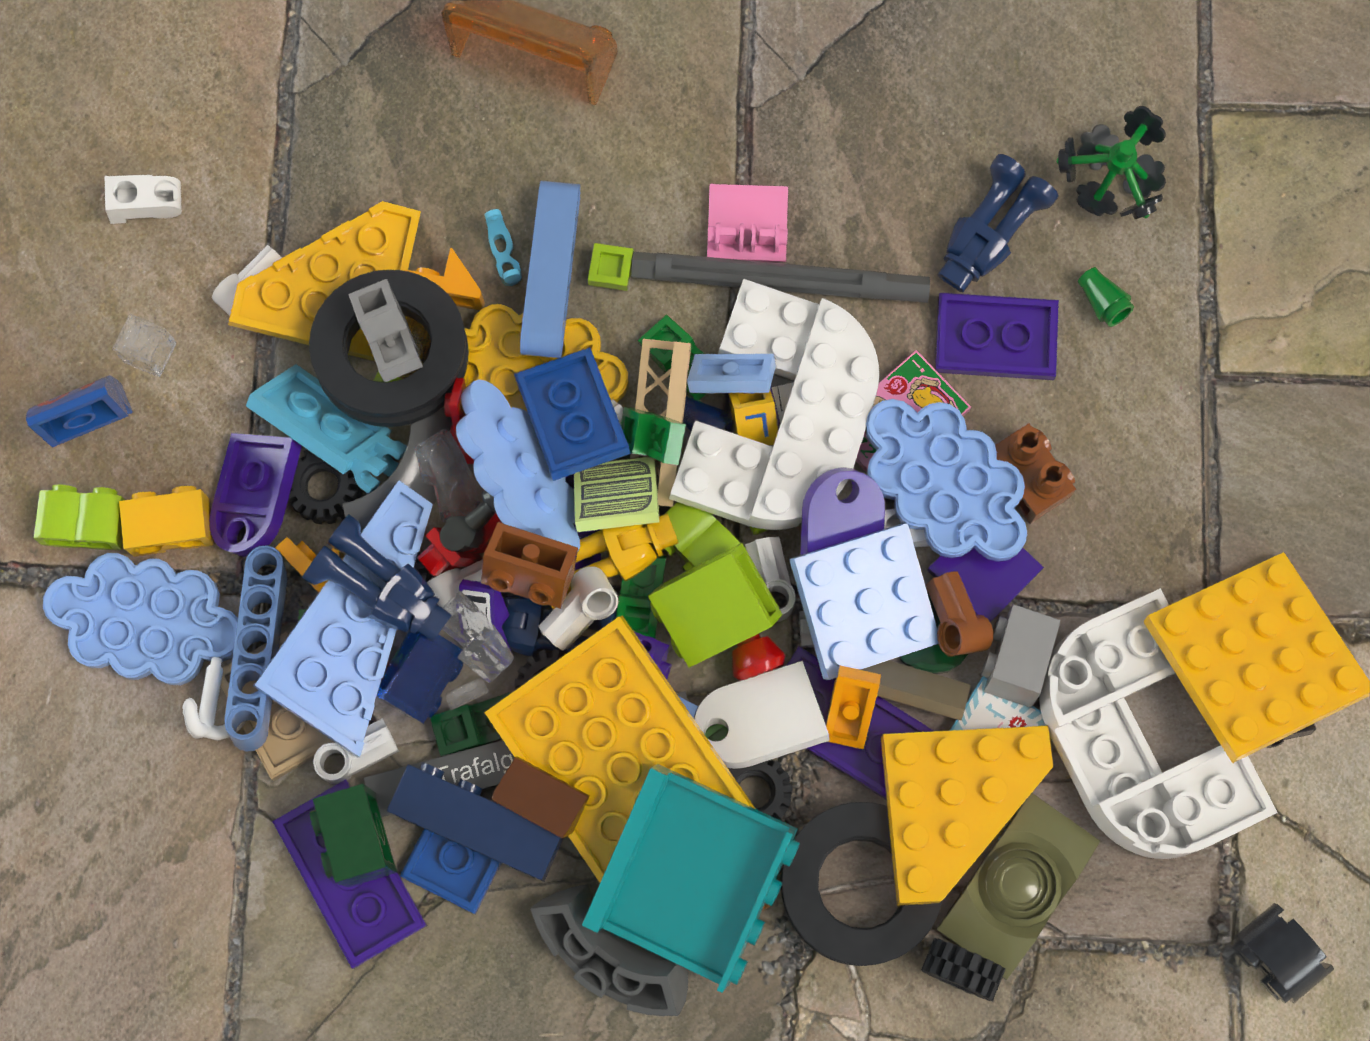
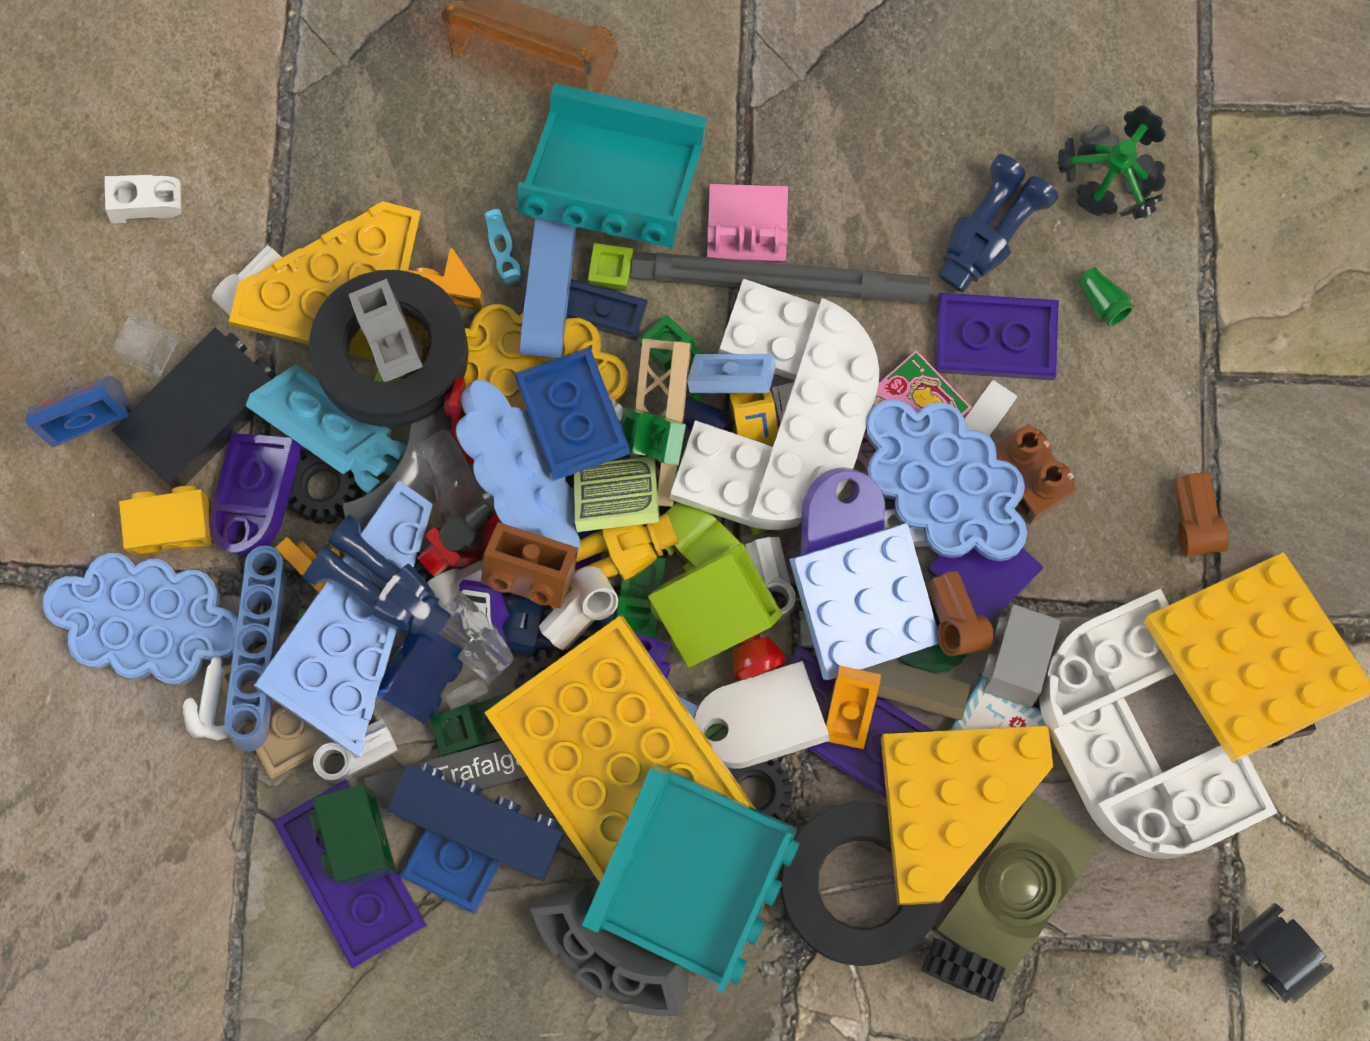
(79, 518): lime brick -> none
(194, 408): none -> black brick
(540, 798): reddish brown slope -> none
(606, 309): none -> dark blue tile
(613, 166): none -> teal panel
(990, 408): none -> white sticker
(1200, 526): none -> dark orange piece

